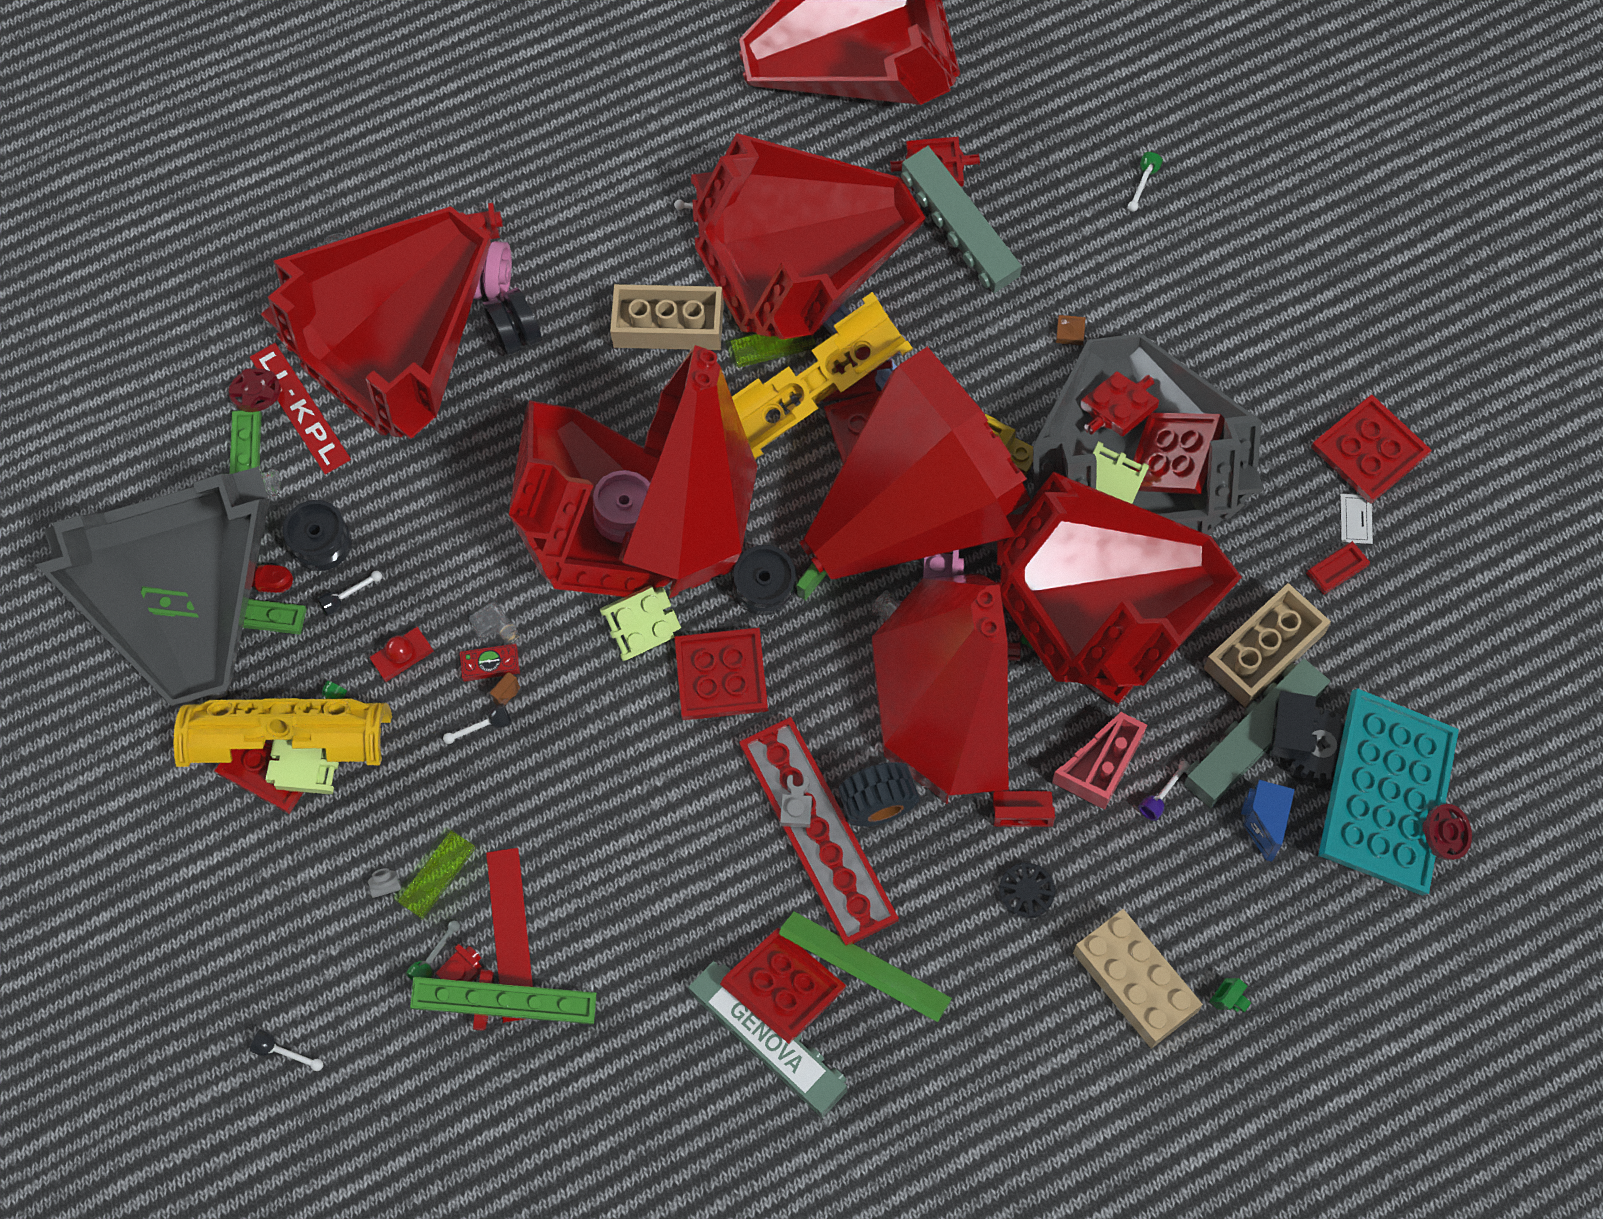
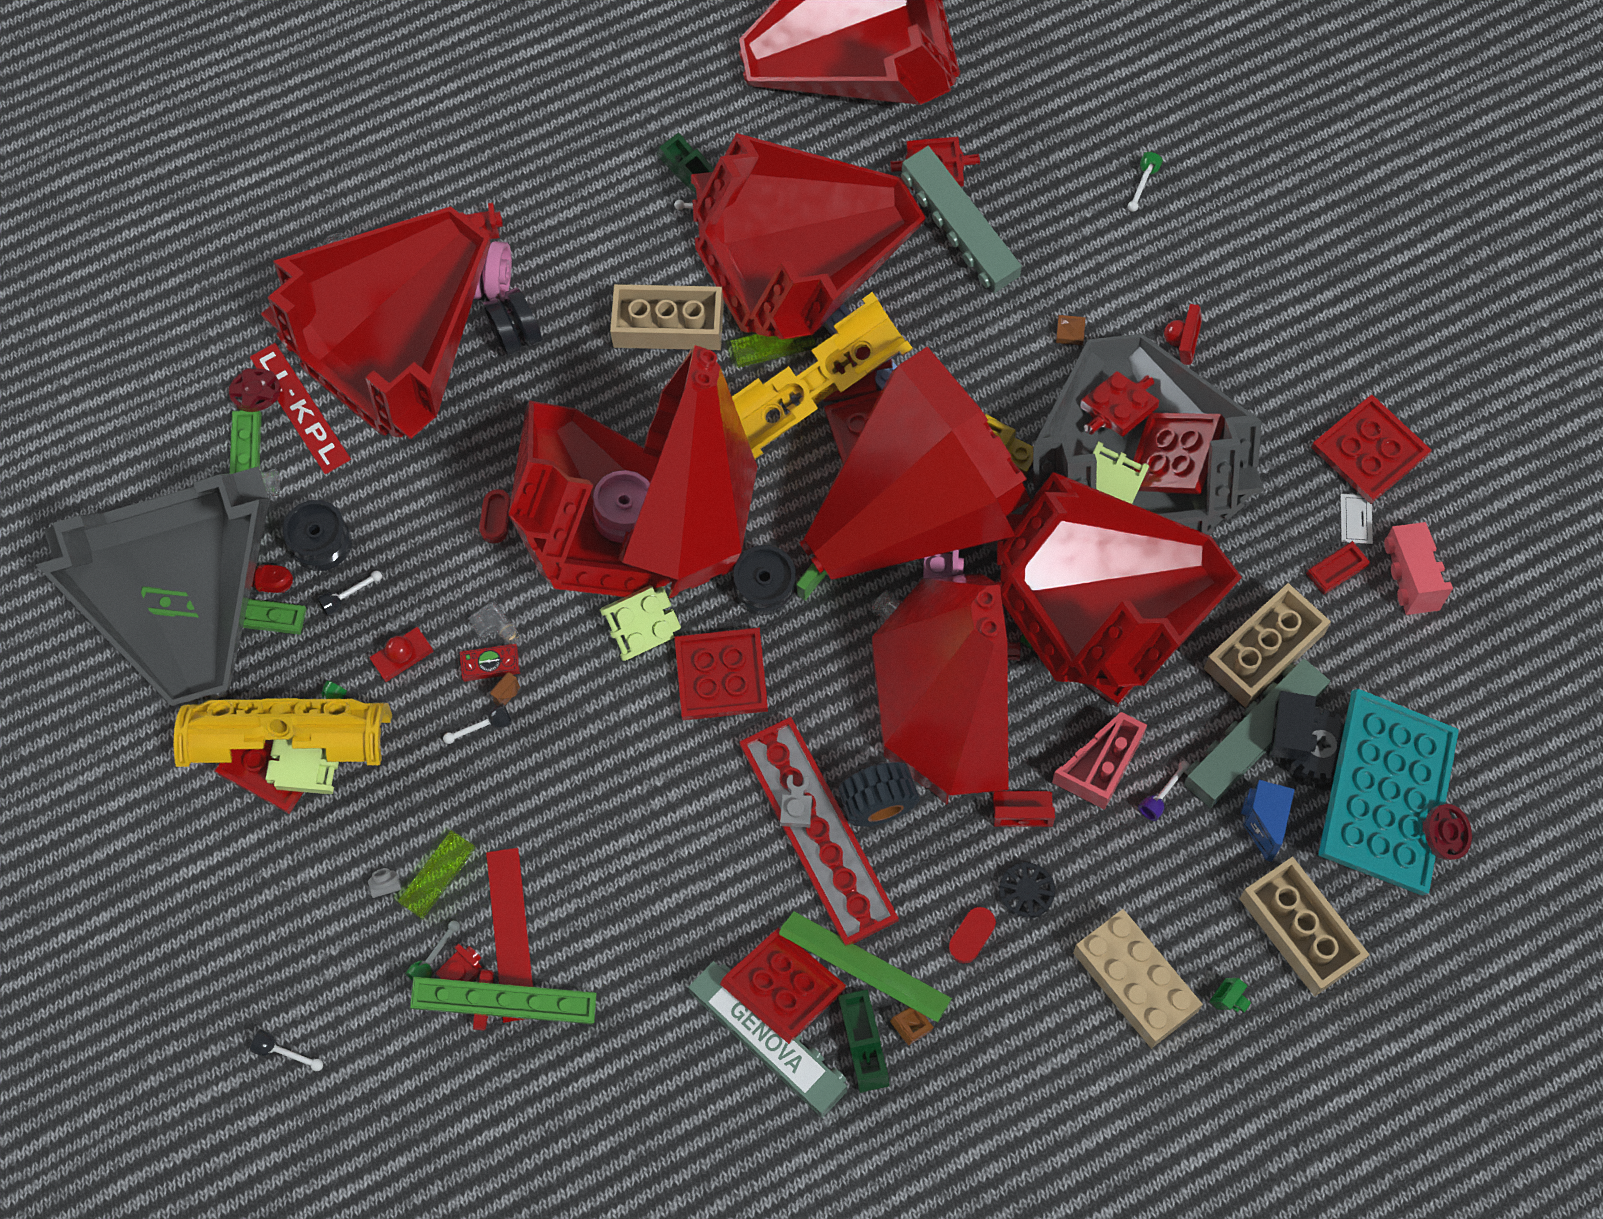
(494, 516): none -> red tile
(683, 159): none -> dark green slope
(864, 1041): none -> dark green slope
(911, 1025): none -> dark orange tile
(972, 935): none -> red tile
(1185, 334): none -> red tile
(1303, 926): none -> tan brick
(1416, 569): none -> coral wedge

